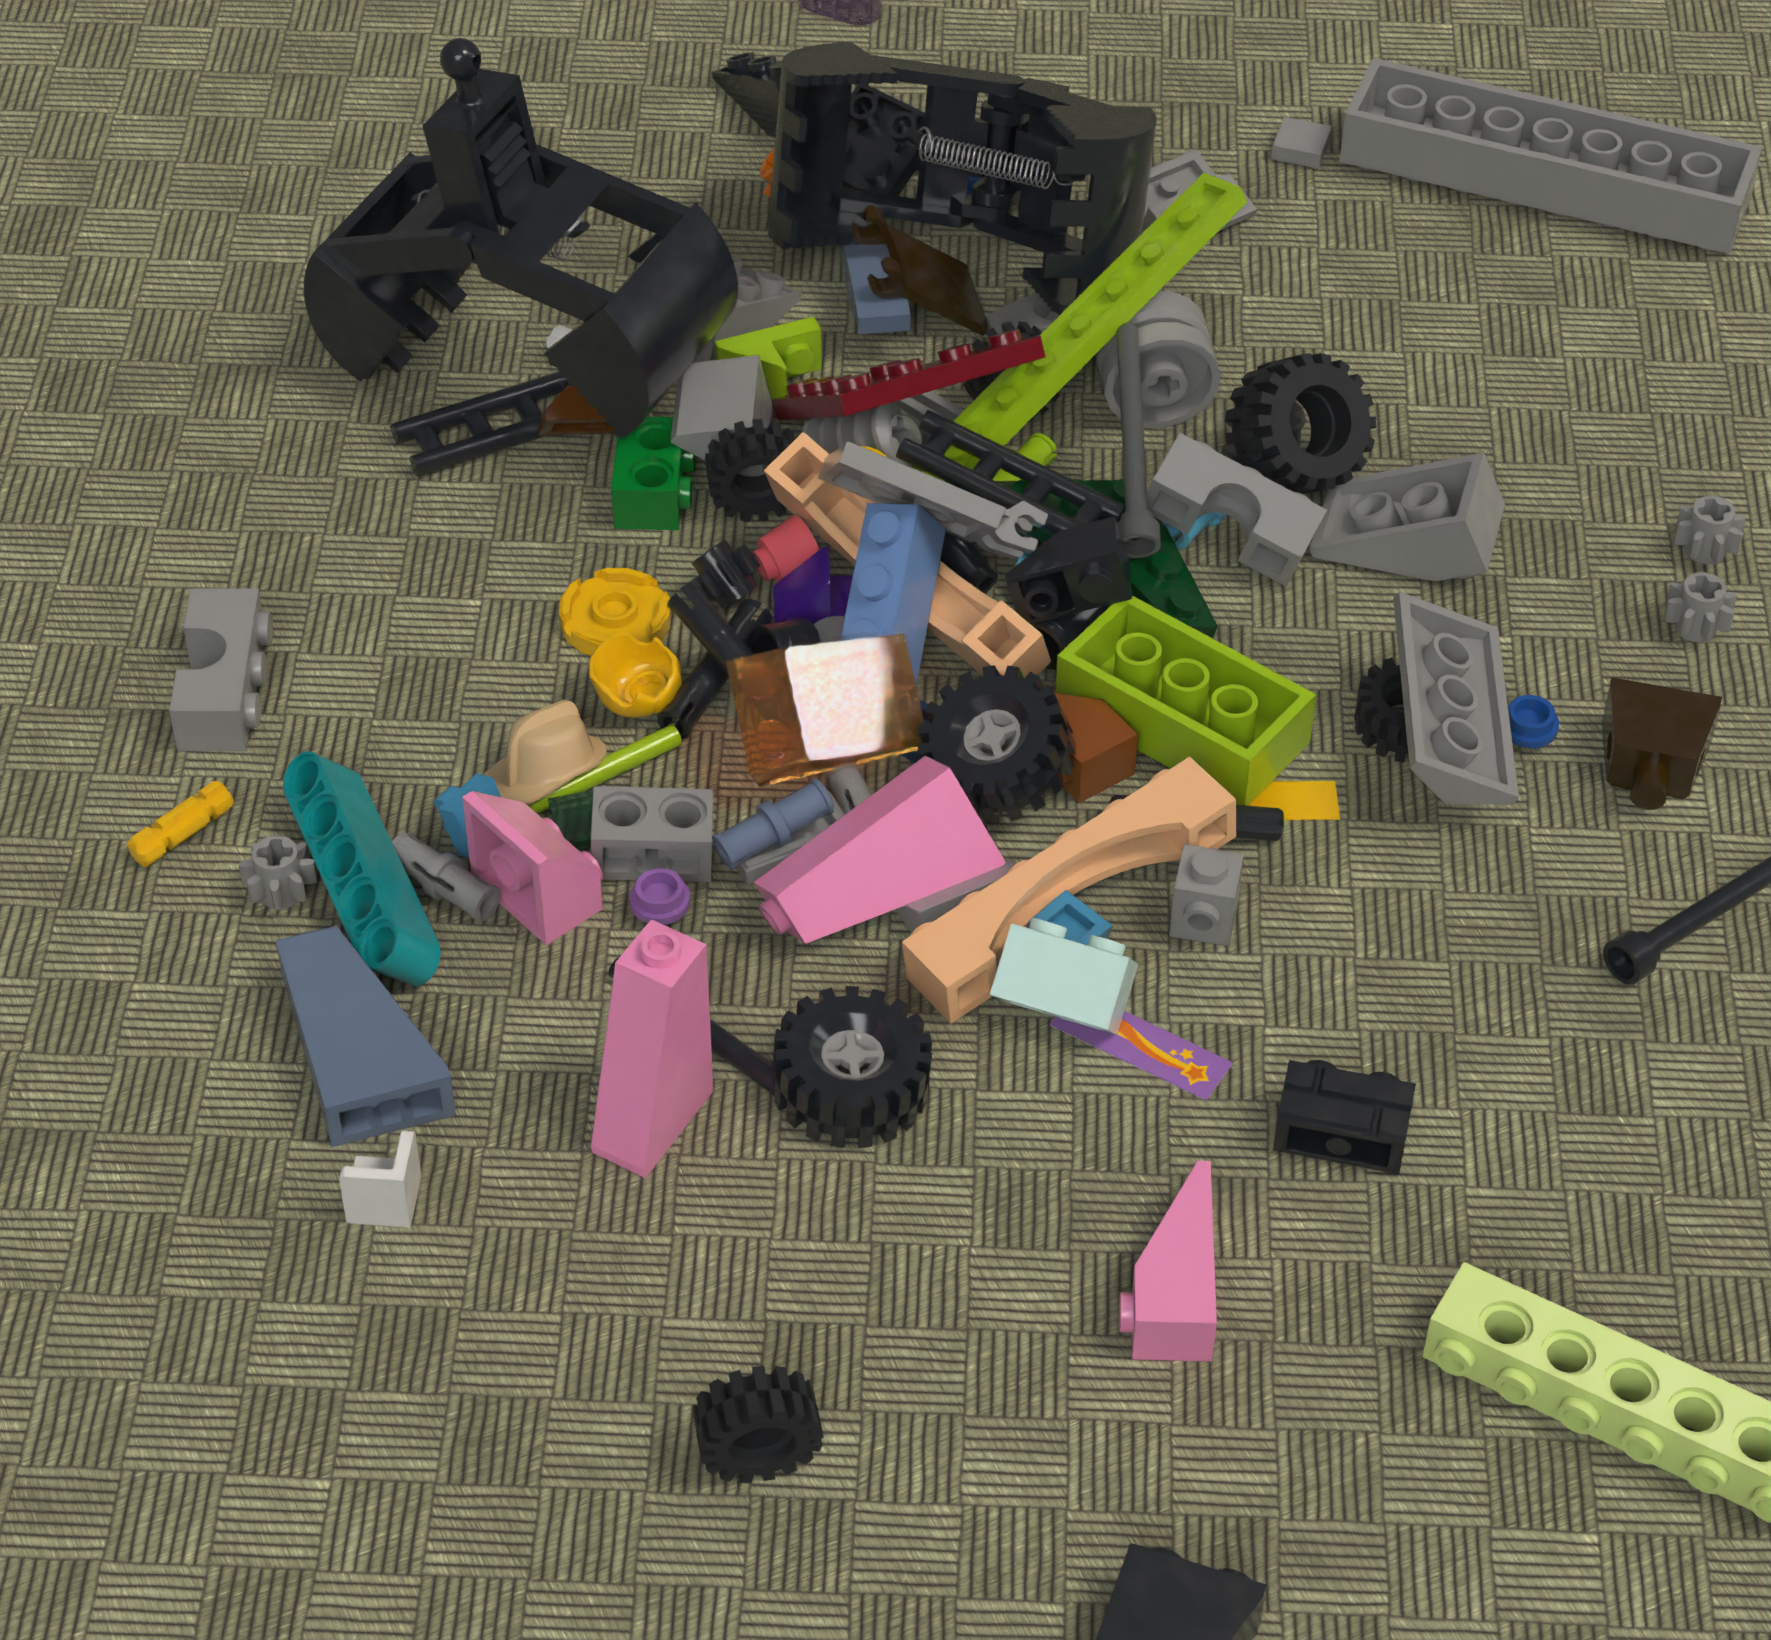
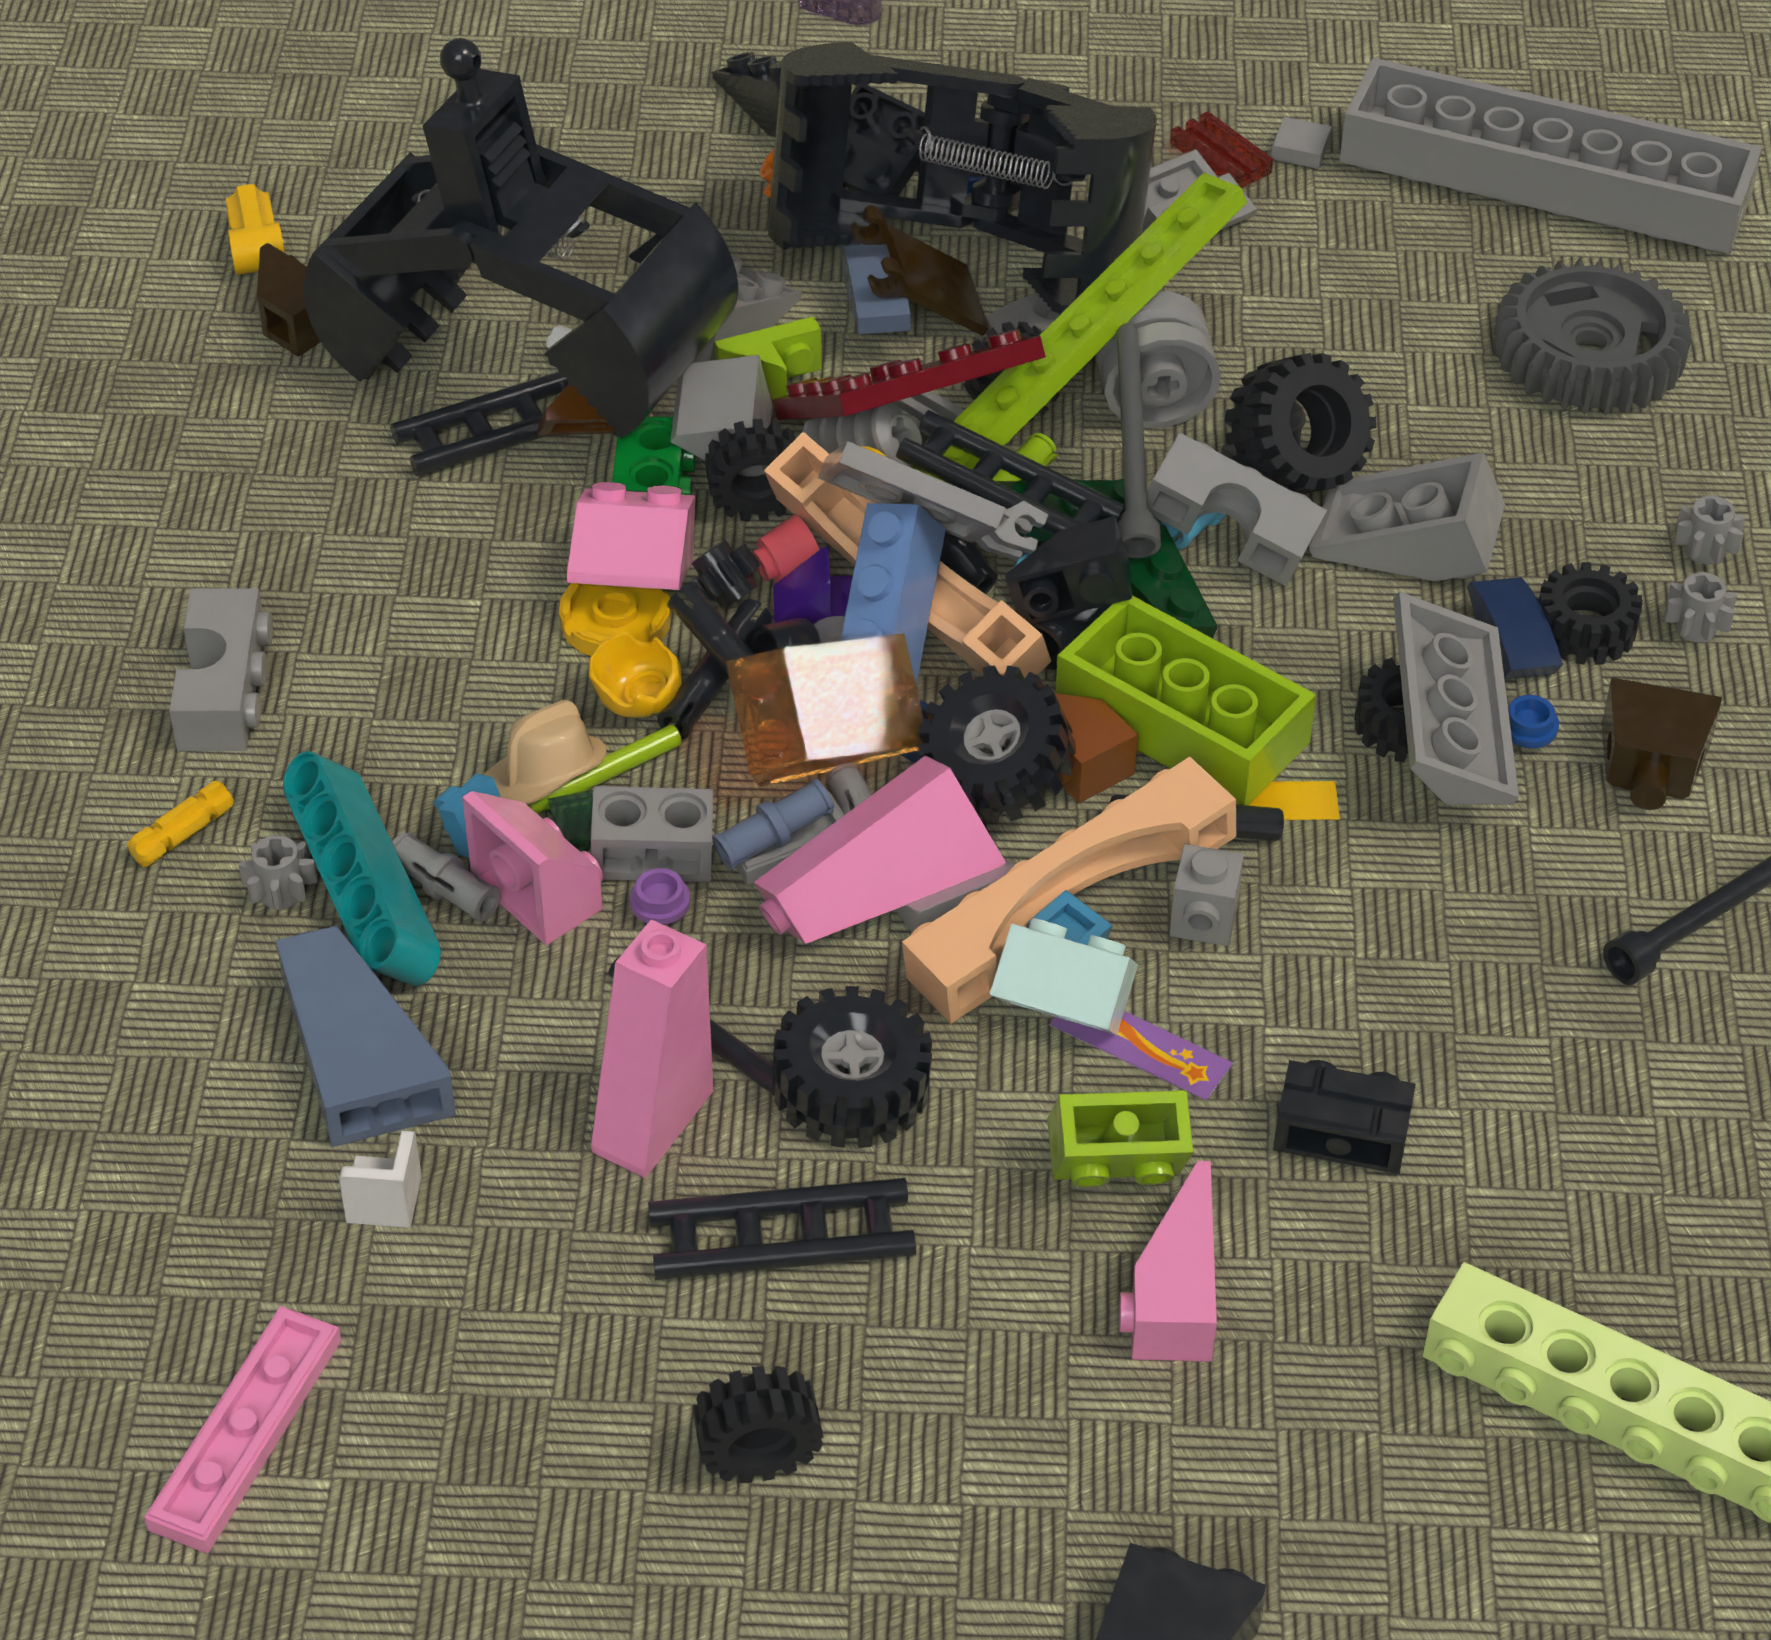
(243, 1430): none -> bright pink tile
(251, 227): none -> yellow piece
(282, 301): none -> dark brown slope
(632, 537): none -> bright pink slope
(754, 1255): none -> black bar
(1120, 1137): none -> lime brick
(1226, 147): none -> clear red tile
(1523, 628): none -> dark blue slope
(1596, 593): none -> black tyre
(1598, 305): none -> dark grey gear

